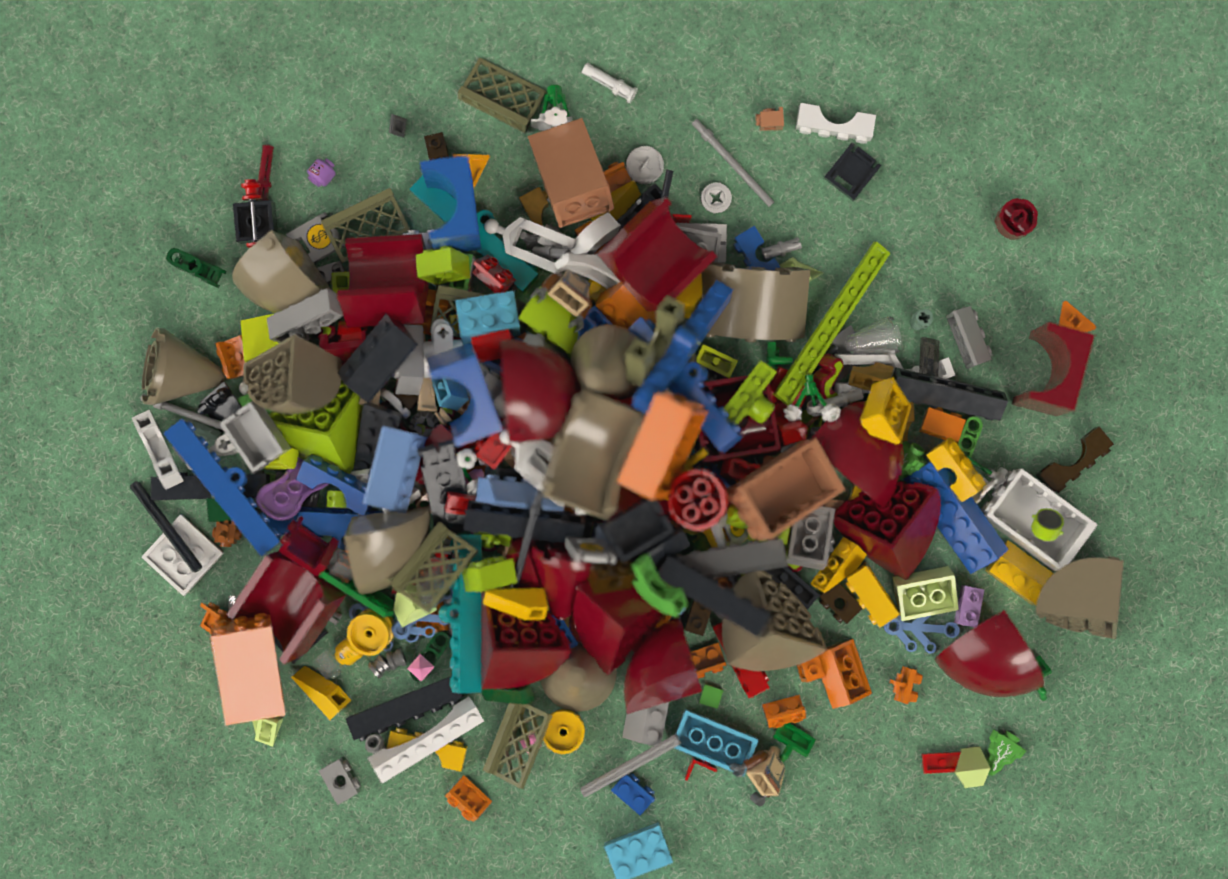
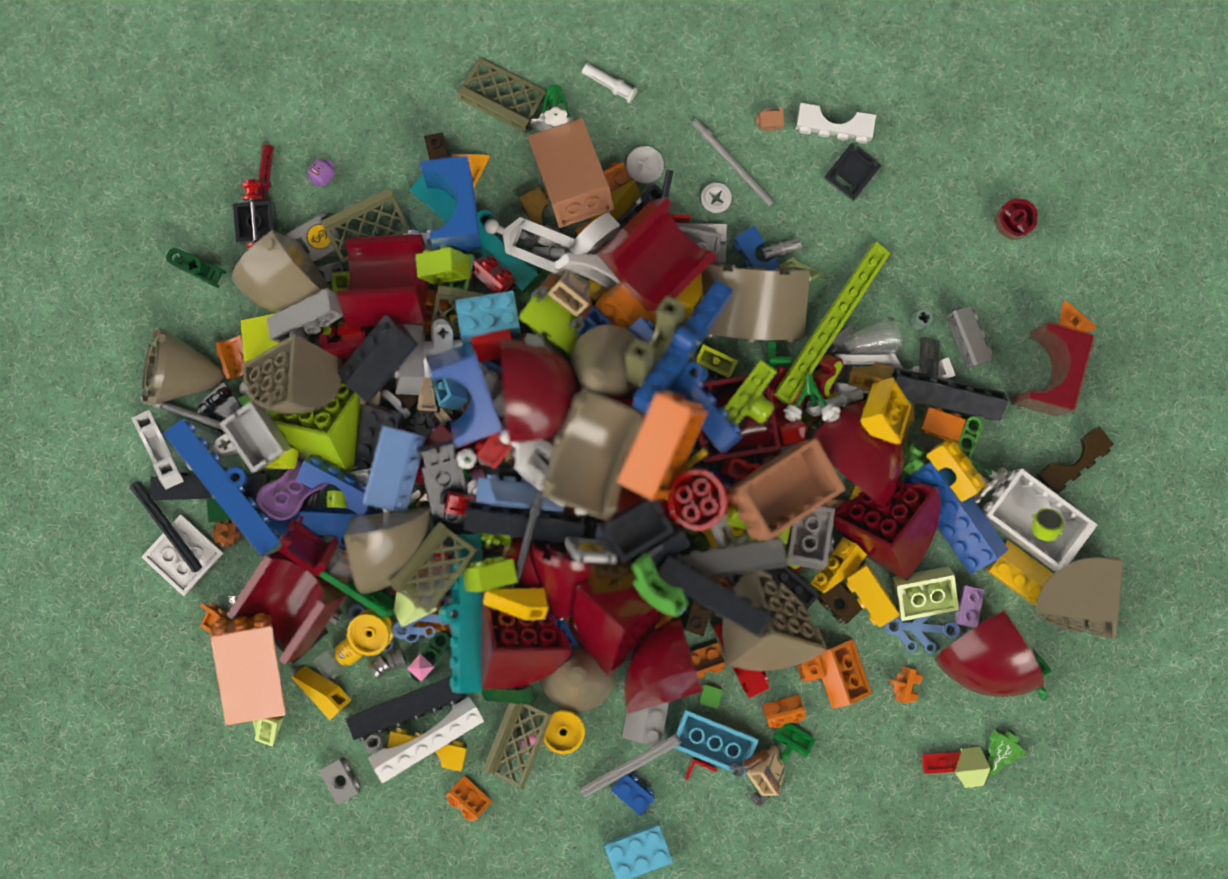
(397, 126): dark grey slope -> none

